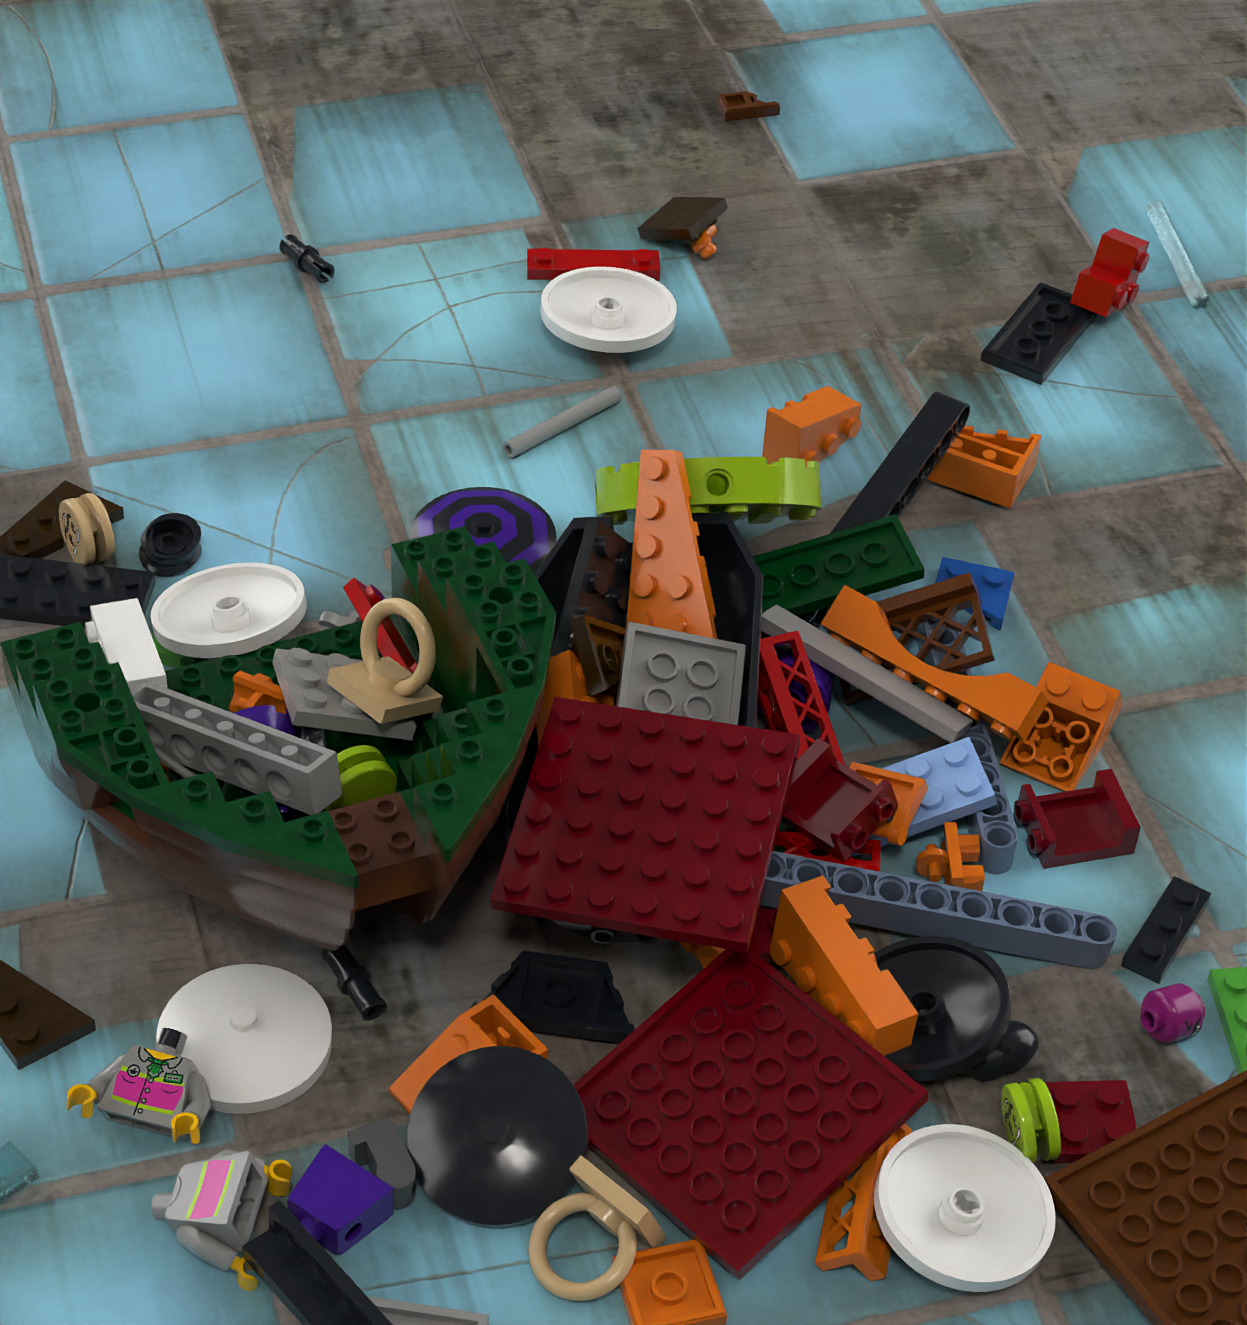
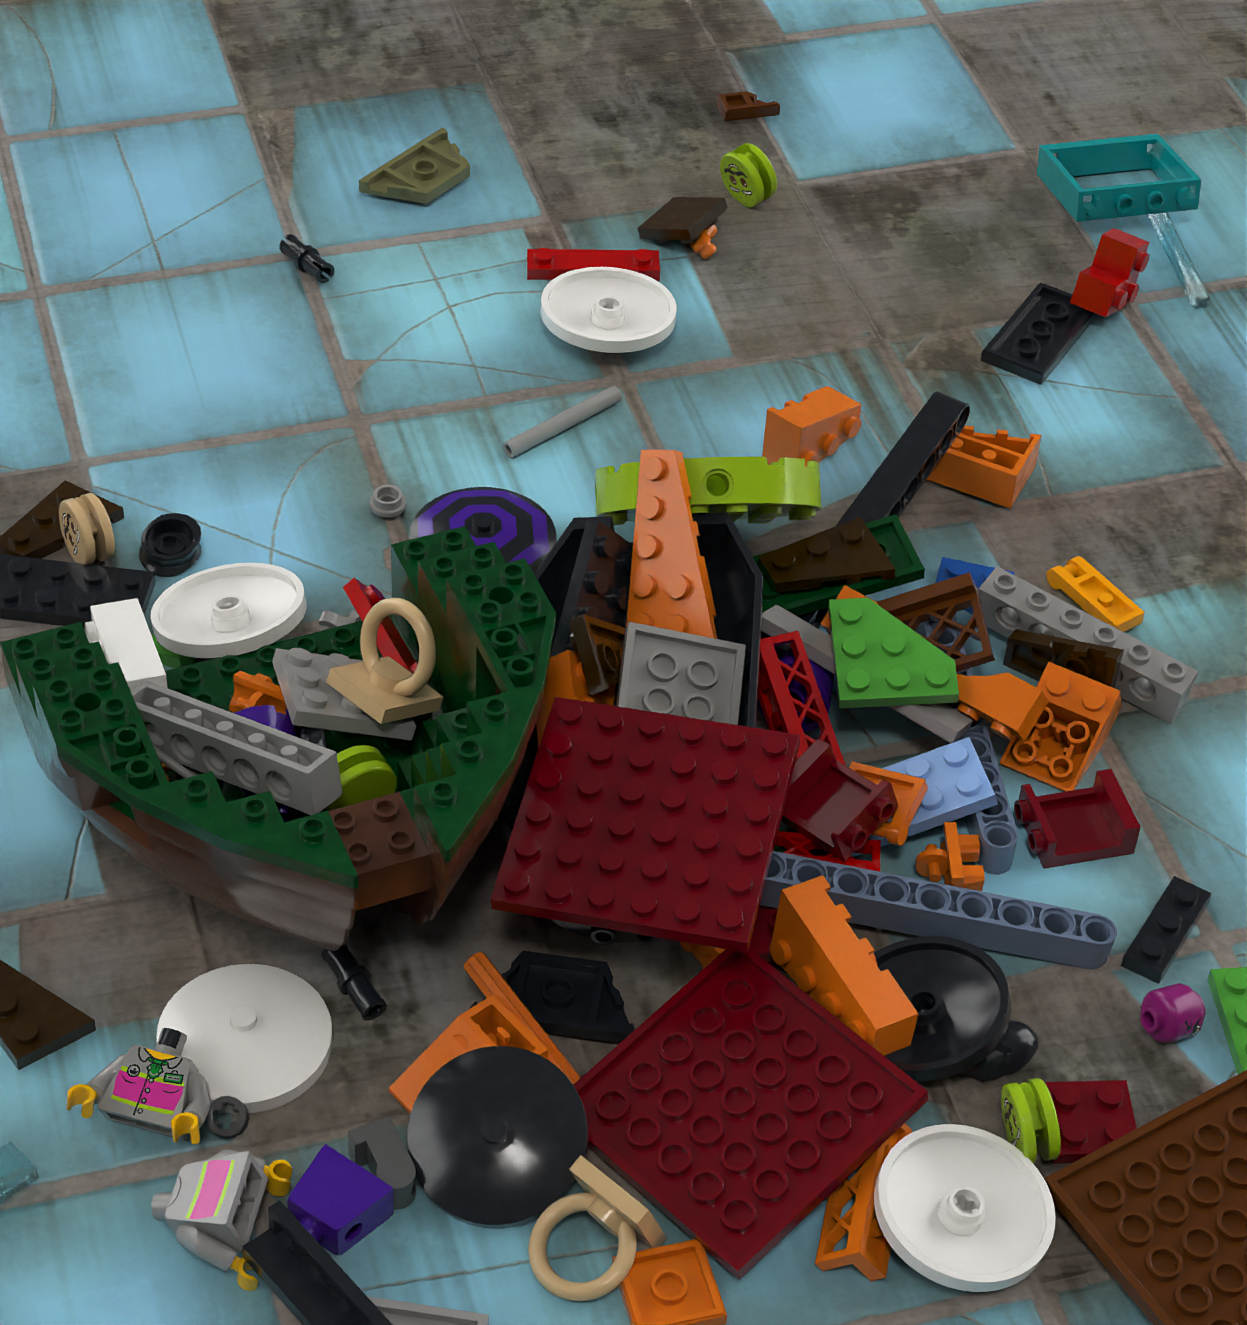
(235, 1128): none -> black bush
(387, 501): none -> light grey plate
(420, 171): none -> olive wing
(492, 982): none -> orange axle
(748, 175): none -> lime head
(832, 555): none -> dark brown wing
(885, 660): none -> bright green plate
(1032, 651): none -> dark brown wing
(1095, 594): none -> light orange plate
(1145, 674): none -> light grey brick
(1175, 192): none -> teal window

